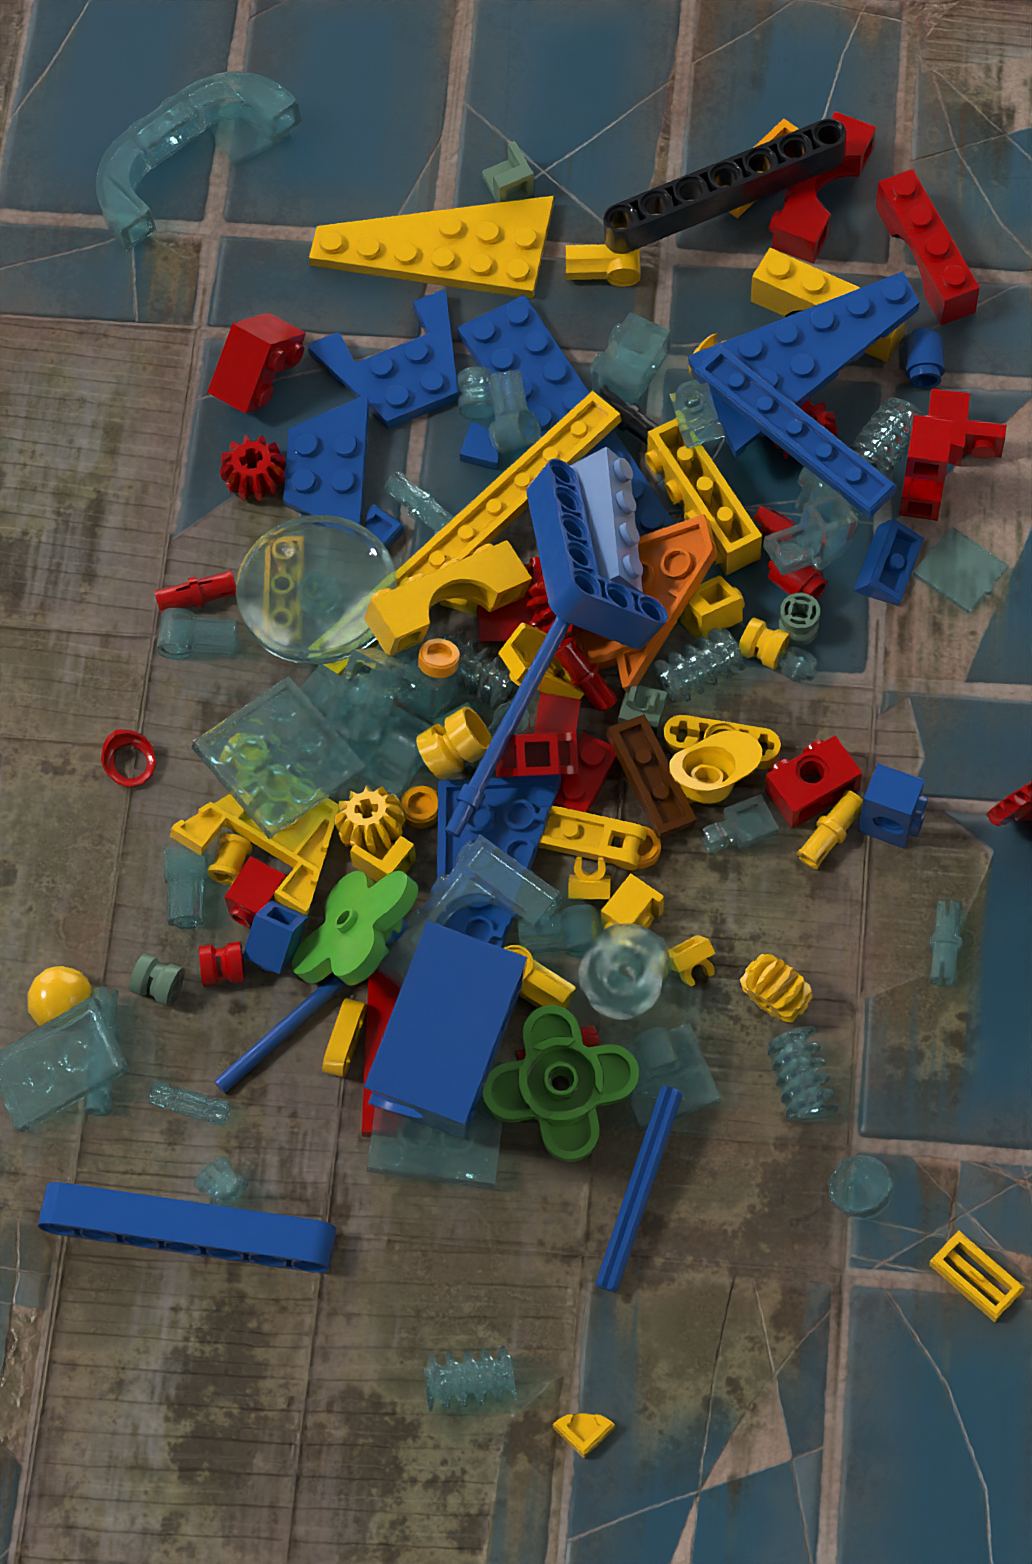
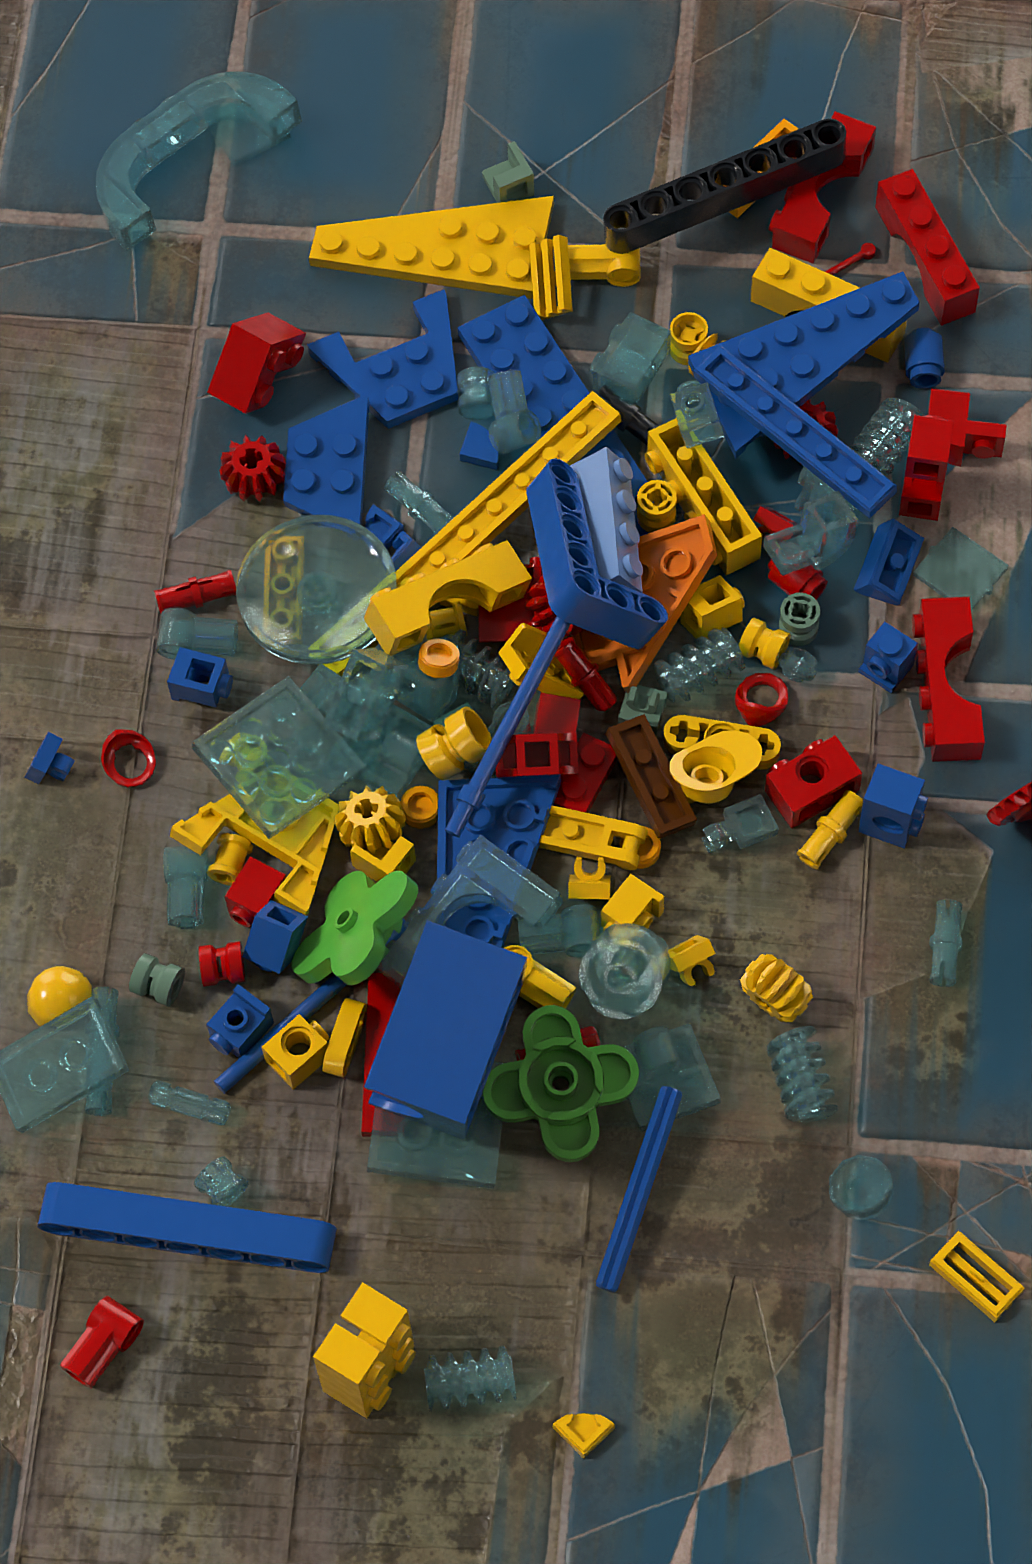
(49, 761): none -> blue tile
(108, 1331): none -> red piece
(196, 667): none -> blue brick
(240, 1038): none -> blue brick
(291, 1067): none -> yellow brick
(360, 1366): none -> yellow piece
(405, 549): none -> blue tile
(446, 621): none -> yellow bush
(545, 278): none -> yellow tile
(656, 514): none -> yellow wheel
(687, 333): none -> yellow wheel
(758, 714): none -> red piece
(867, 252): none -> red hinge
(888, 657): none -> blue brick
(953, 723): none -> red arch

